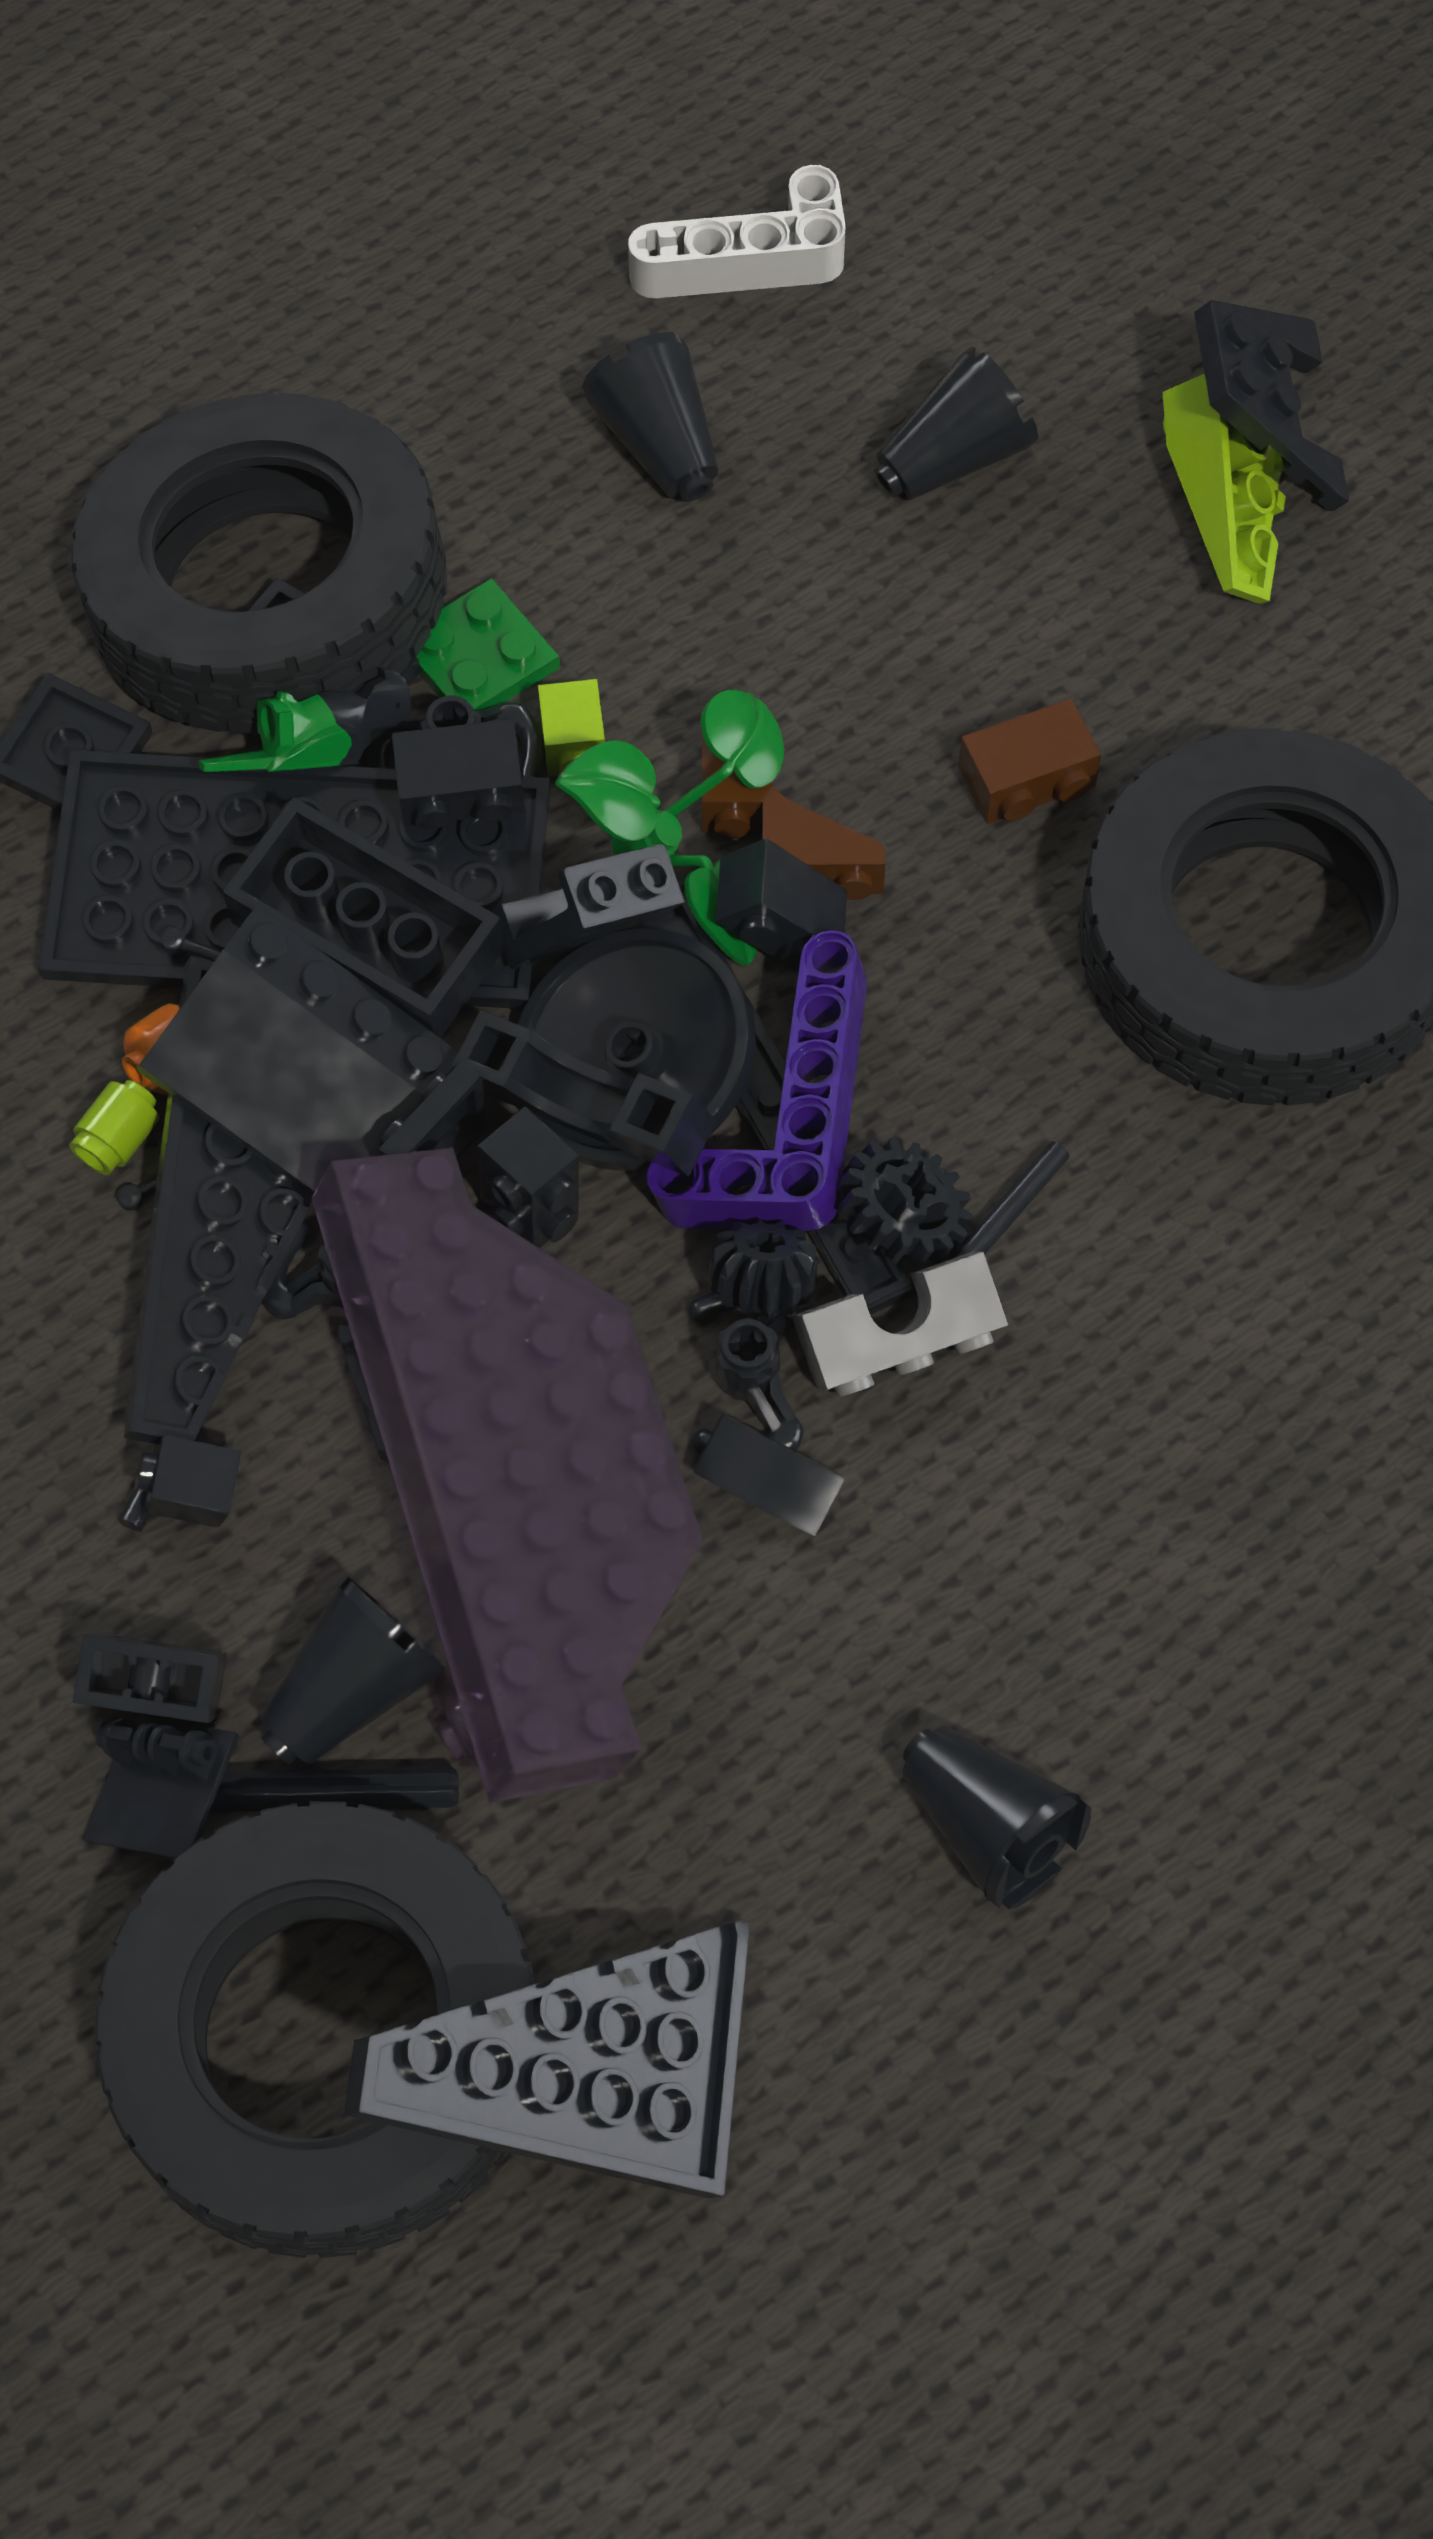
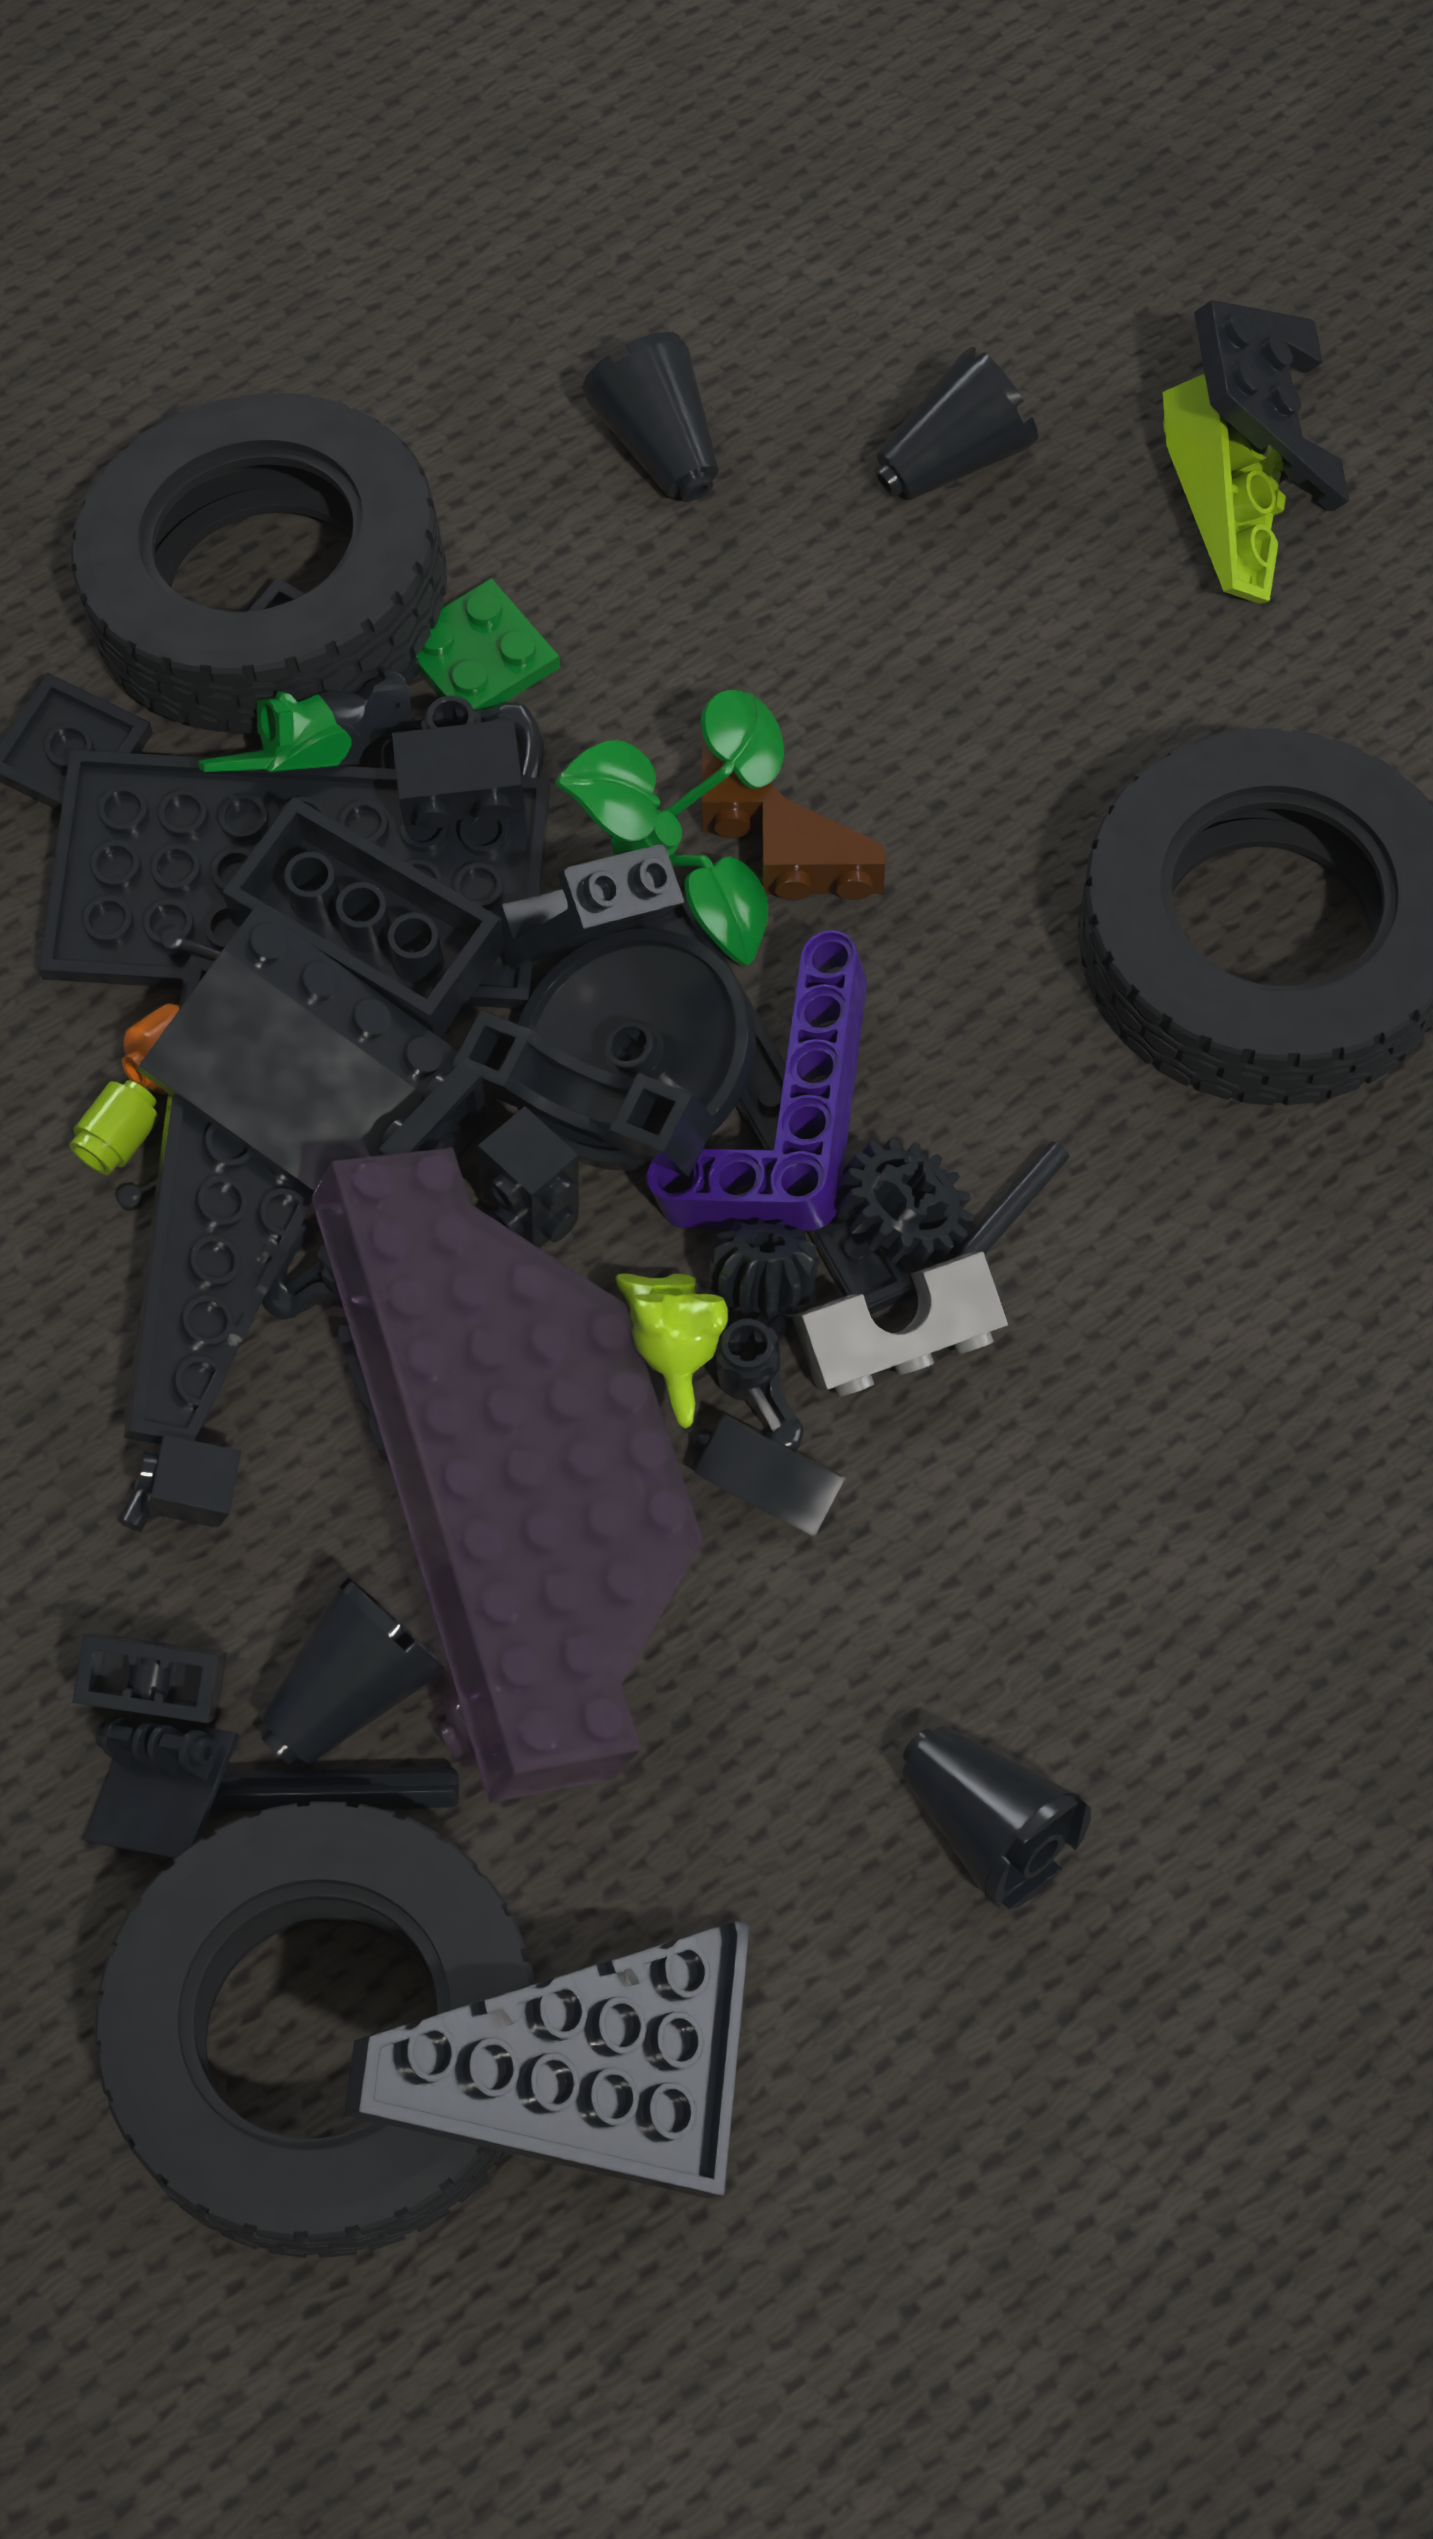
(569, 721): lime brick -> none
(674, 1331): none -> lime animal
(747, 249): white beam -> none
(777, 900): black brick -> none
(1029, 762): reddish brown brick -> none

